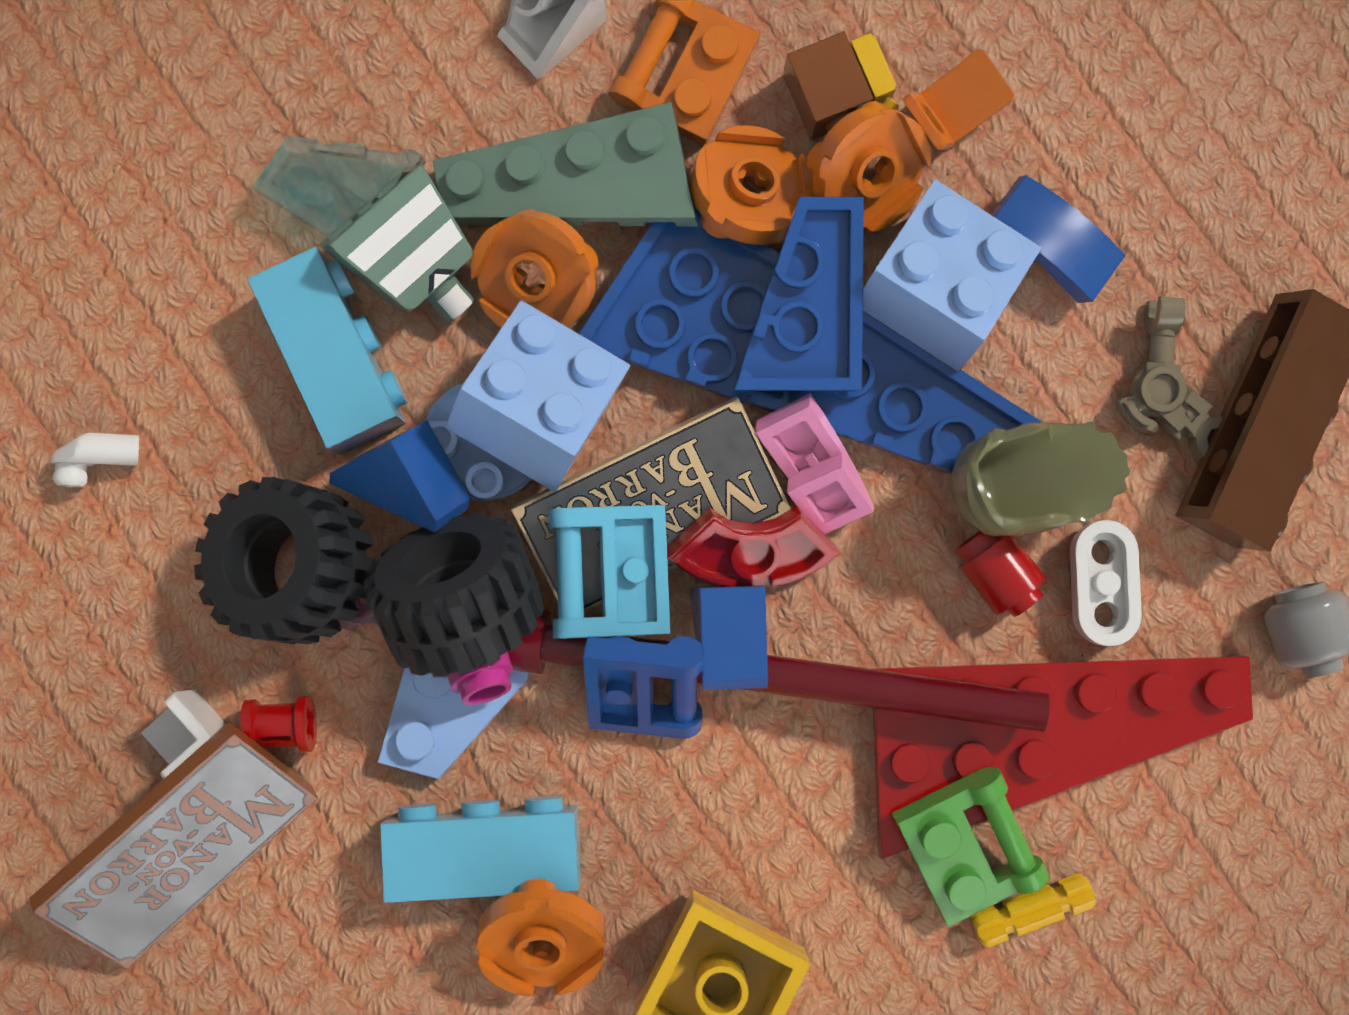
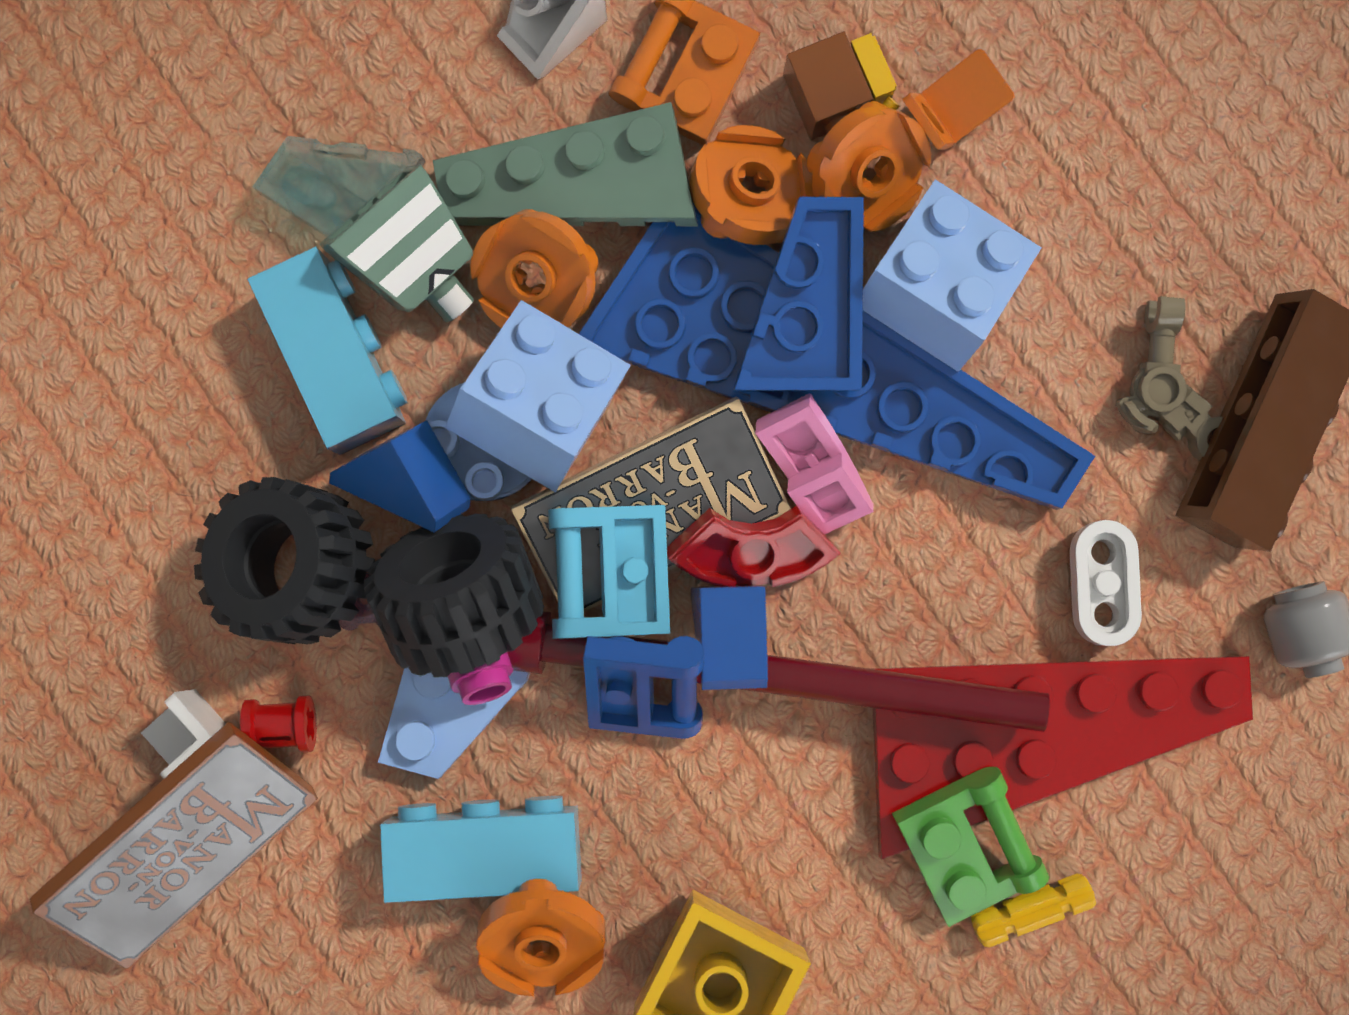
(90, 449): white arm -> none
(1001, 572): red brick -> none
(1037, 477): olive hair -> none
(1071, 245): blue slope -> none

